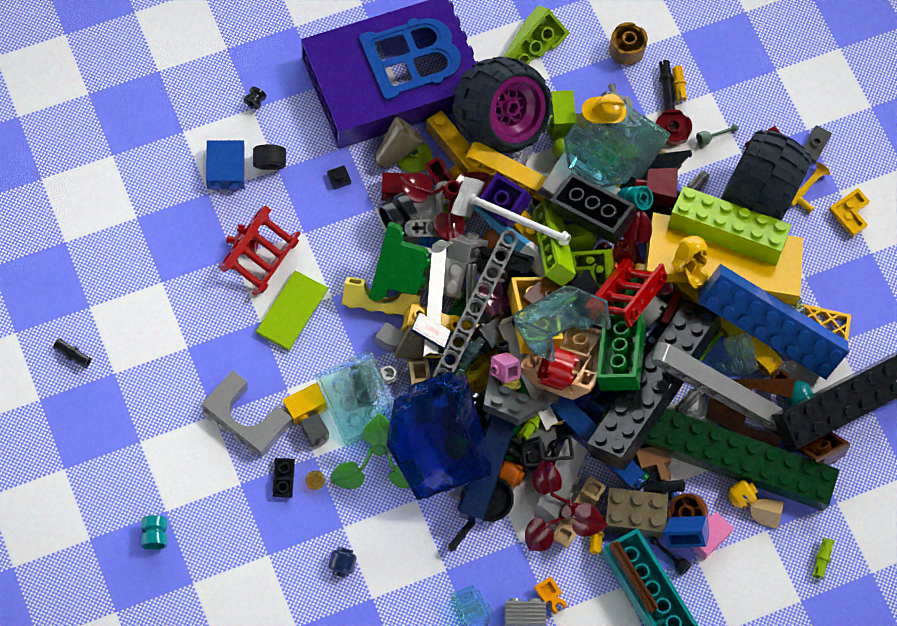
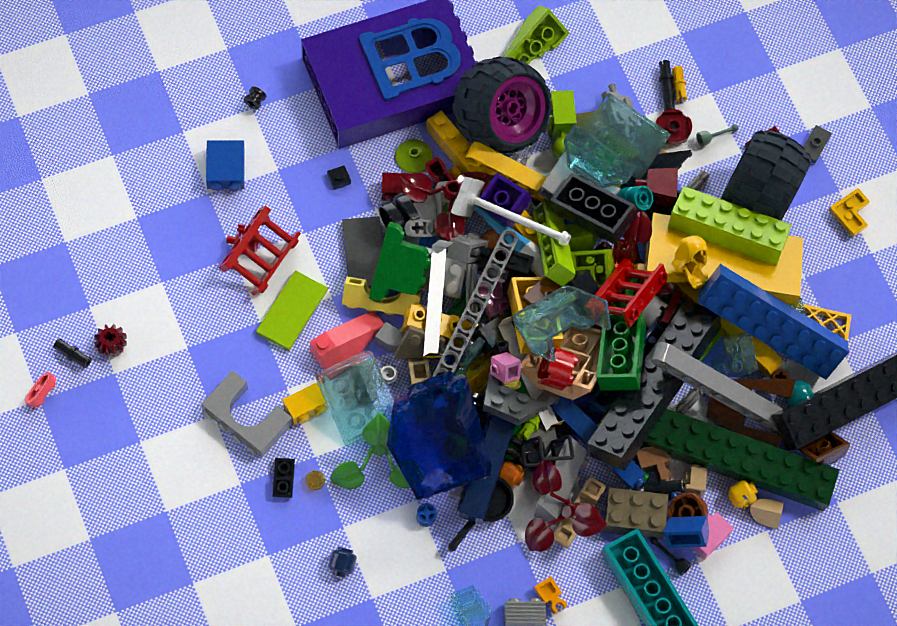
(40, 389): none -> coral plate
(102, 340): none -> dark red gear
(154, 535): teal wheel -> none
(269, 157): black tyre -> none
(315, 430): dark grey brick -> none
(345, 340): none -> coral wedge
(362, 246): none -> dark grey tile
(397, 143): dark tan cone -> none
(426, 510): none -> blue wheel
(431, 331): tile -> none
(596, 542): yellow axle -> none
(604, 109): yellow piece -> none
(628, 43): pearl gold brick -> none
(633, 576): reddish brown axle -> none
(696, 480): none -> tan brick
(820, 170): yellow piece -> none
(823, 558): lime pin -> none

